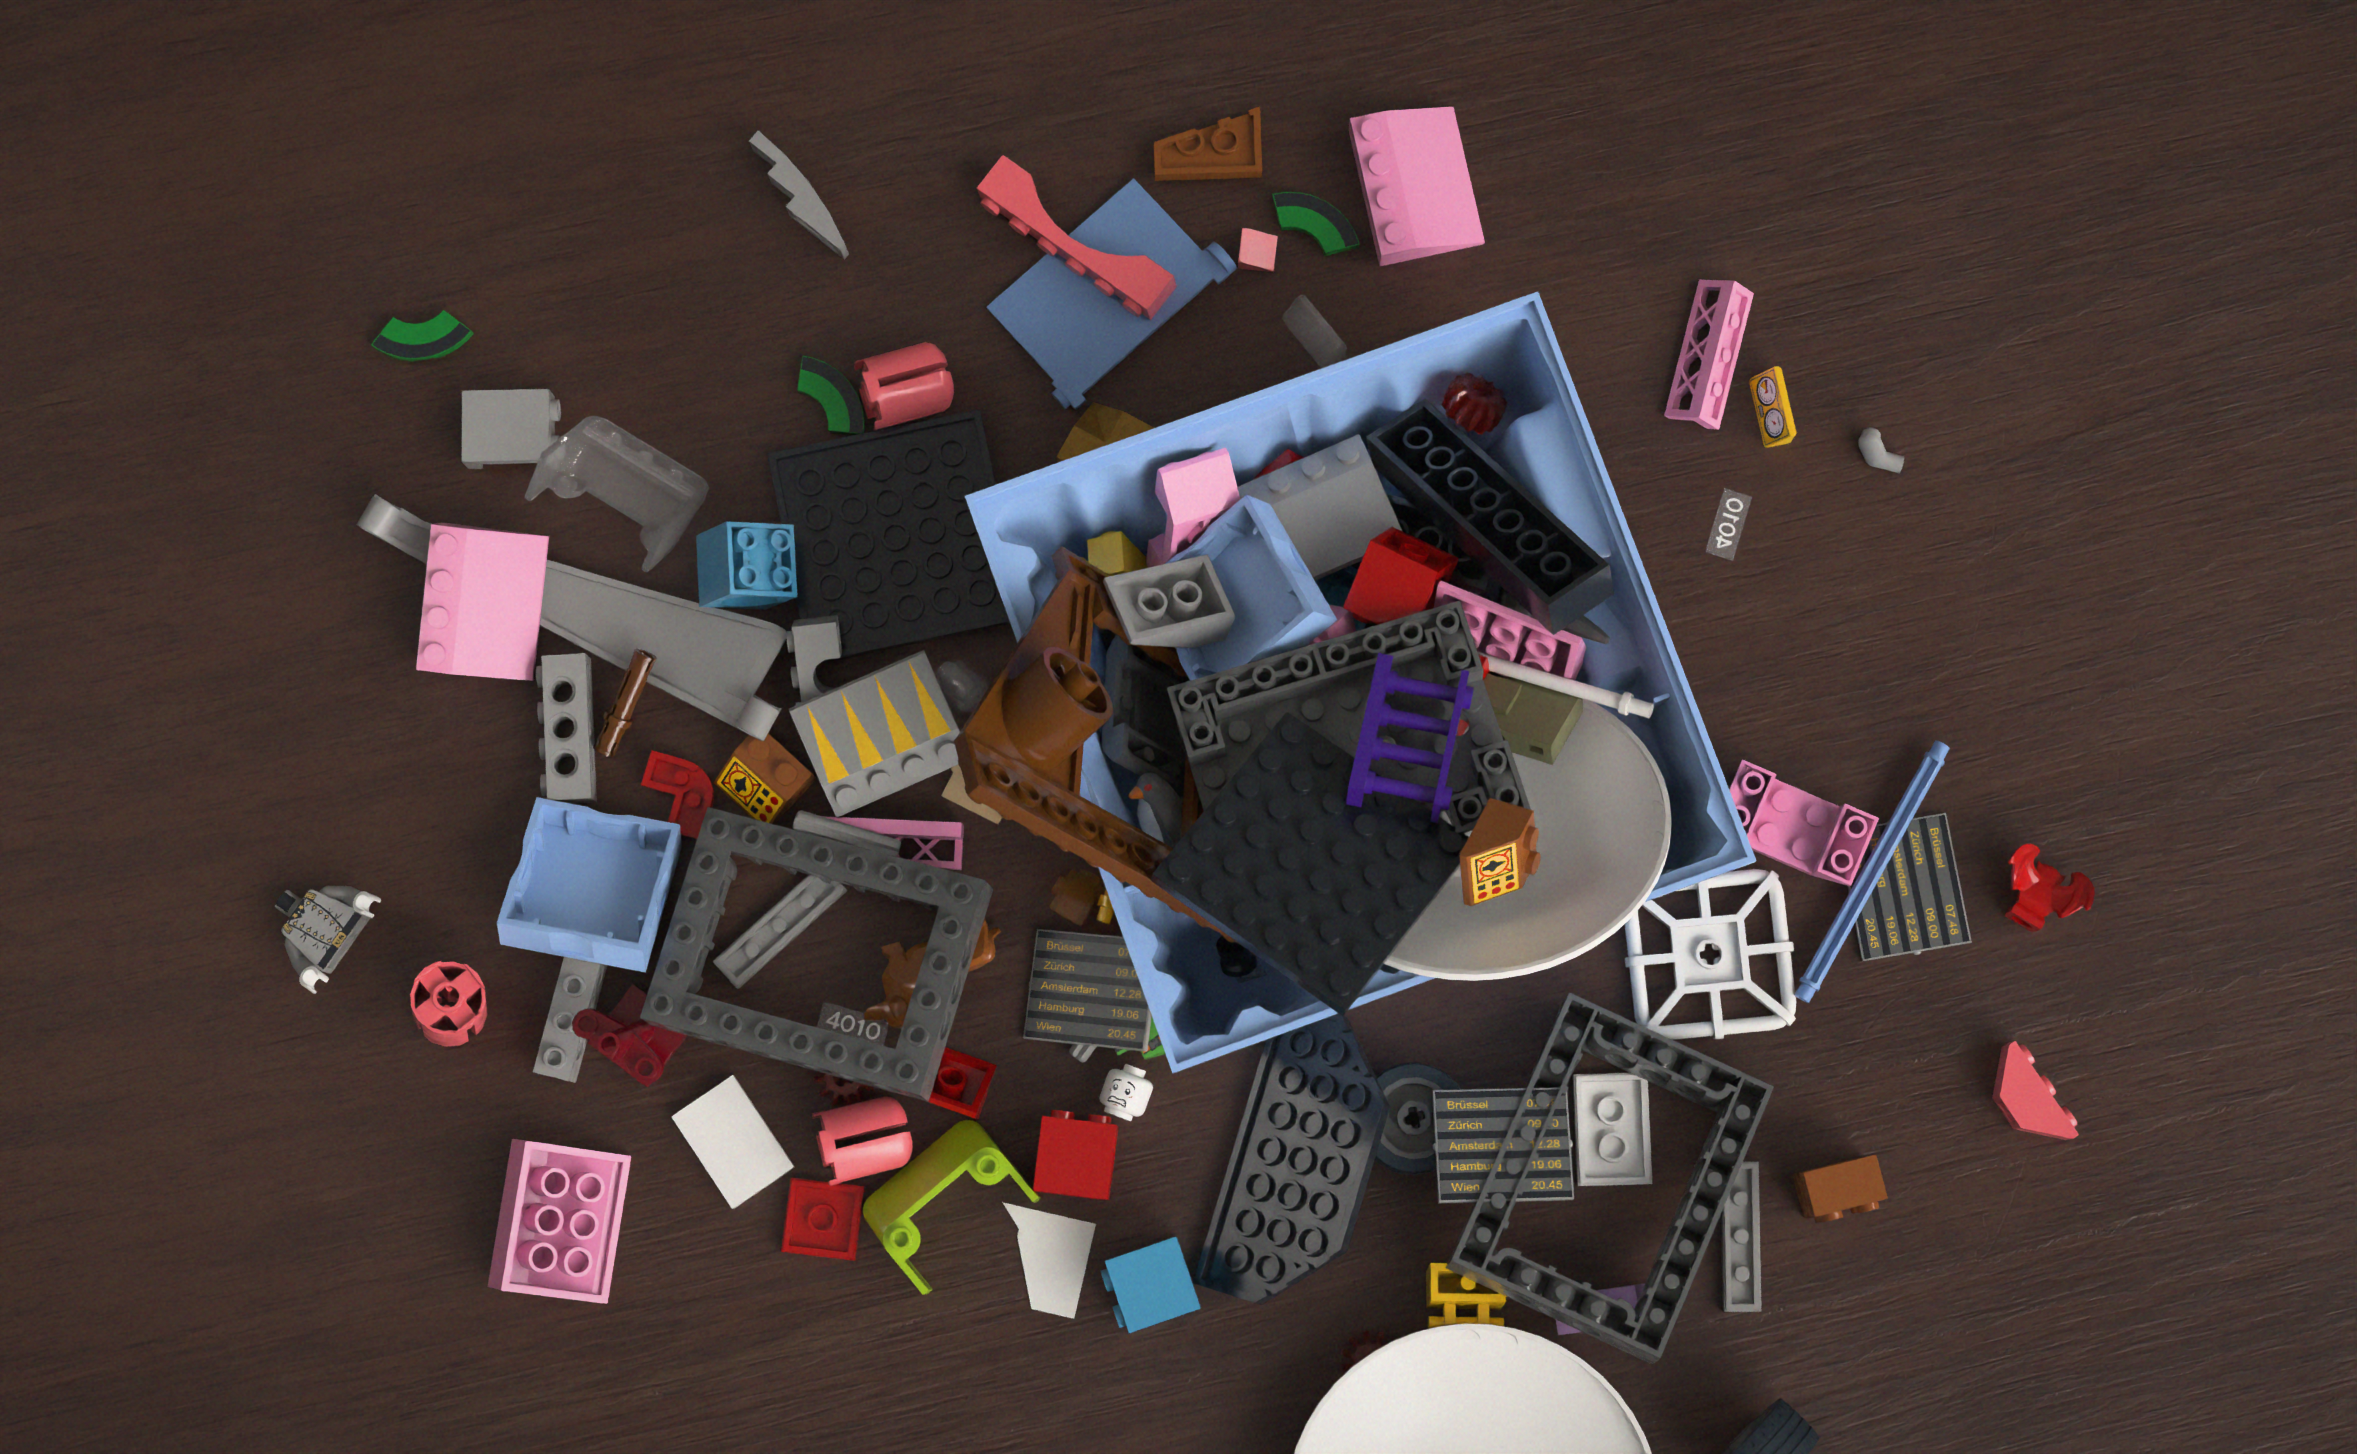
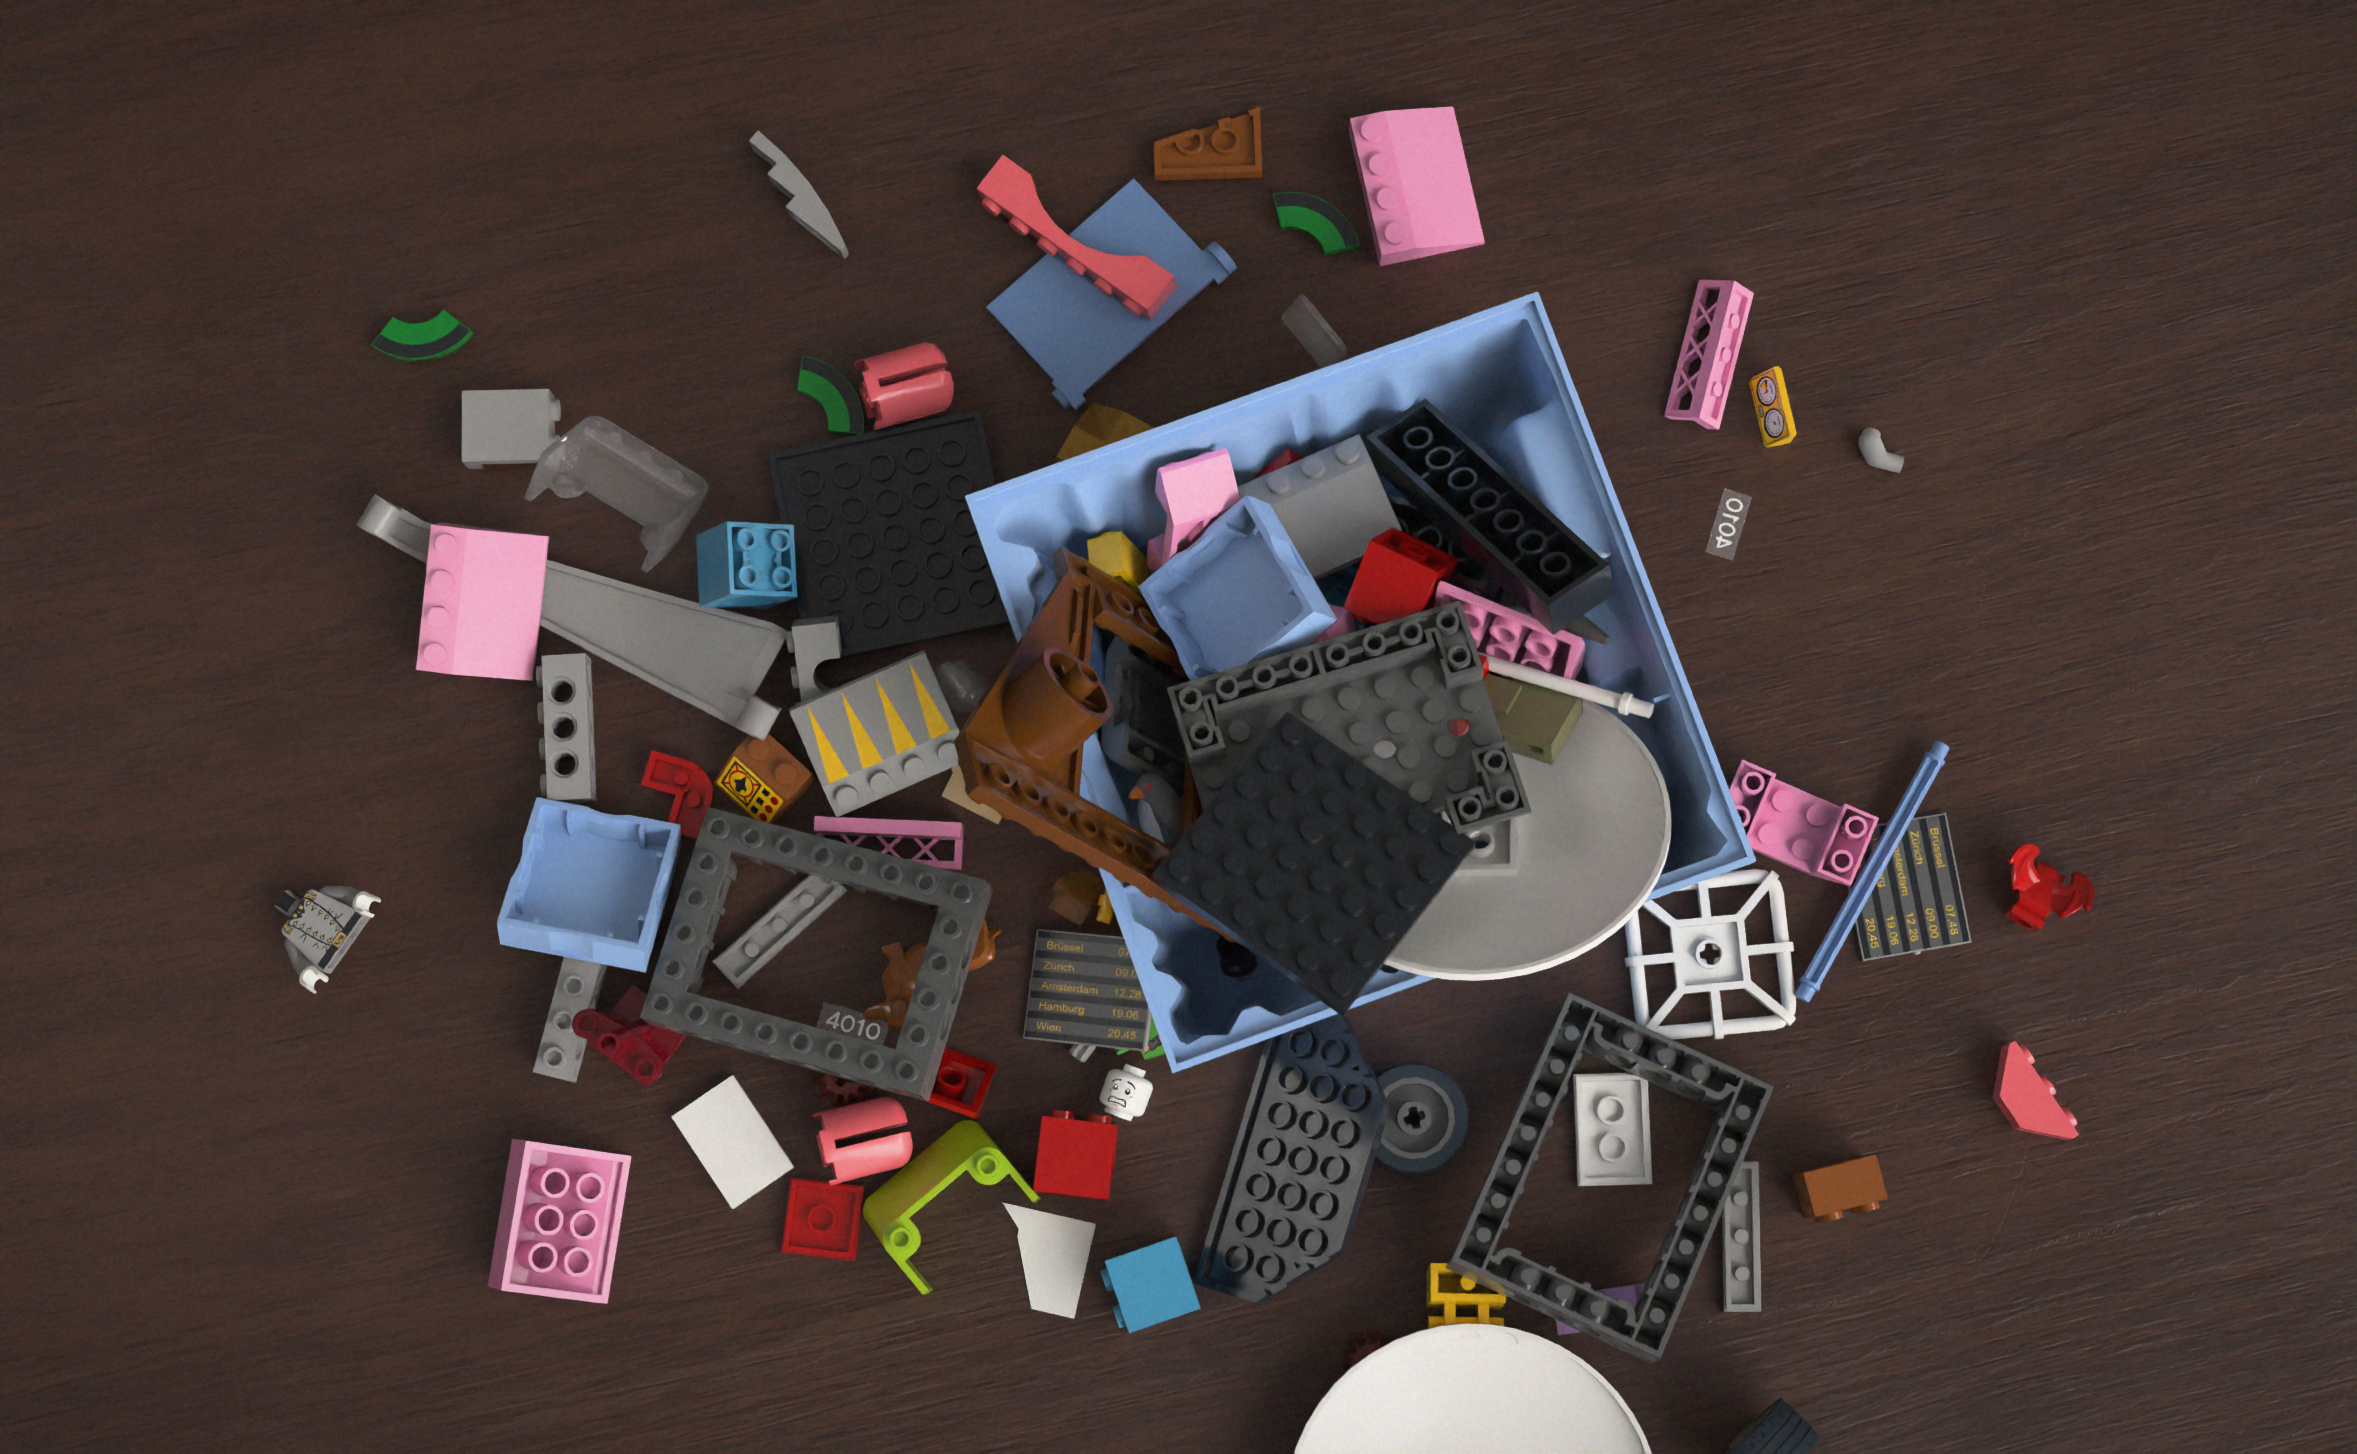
(457, 984): coral cylinder -> none
(619, 715): reddish brown pin -> none
(845, 833): light grey axle -> none
(1172, 604): light grey slope -> none
(1257, 250): coral slope -> none
(1380, 714): dark purple fence -> none
(1470, 1135): piece -> none
(1474, 403): clear red gear -> none
(1499, 852): dark orange slope -> none

